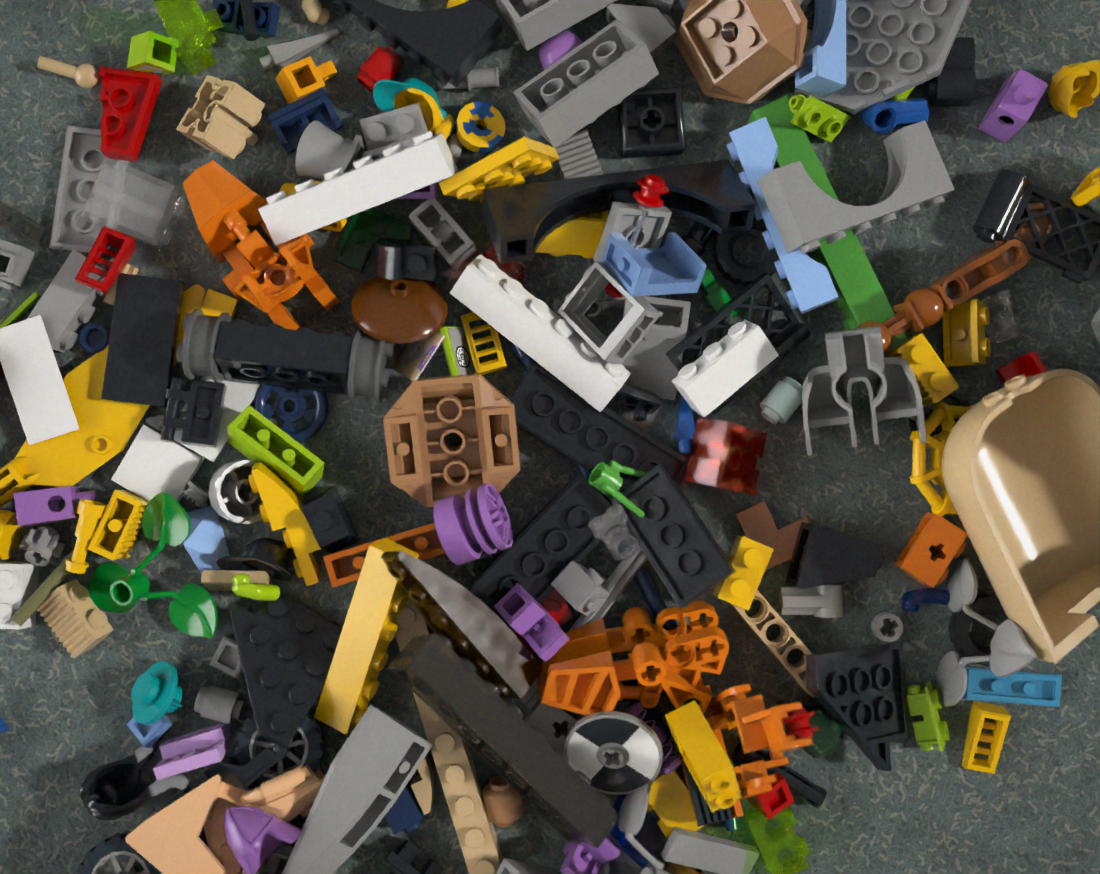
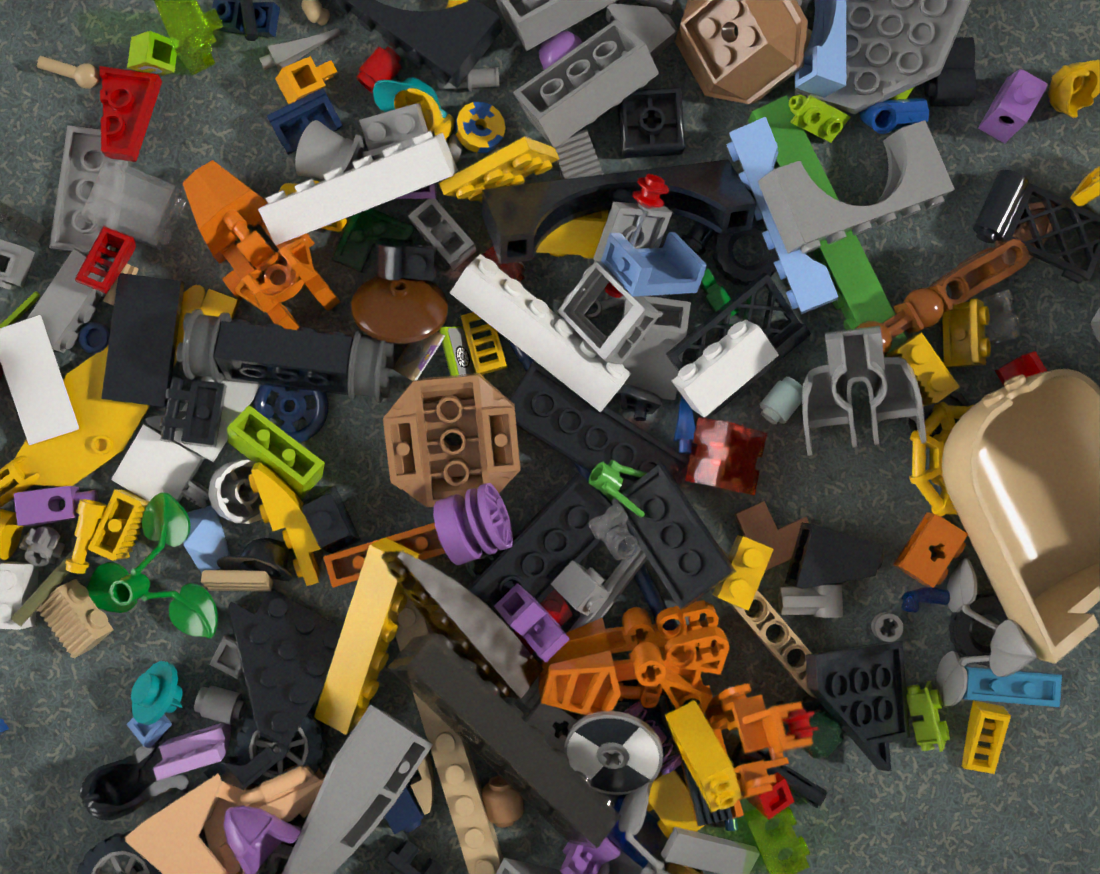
(222, 117): tan brick -> none
(260, 592): lime arm -> none

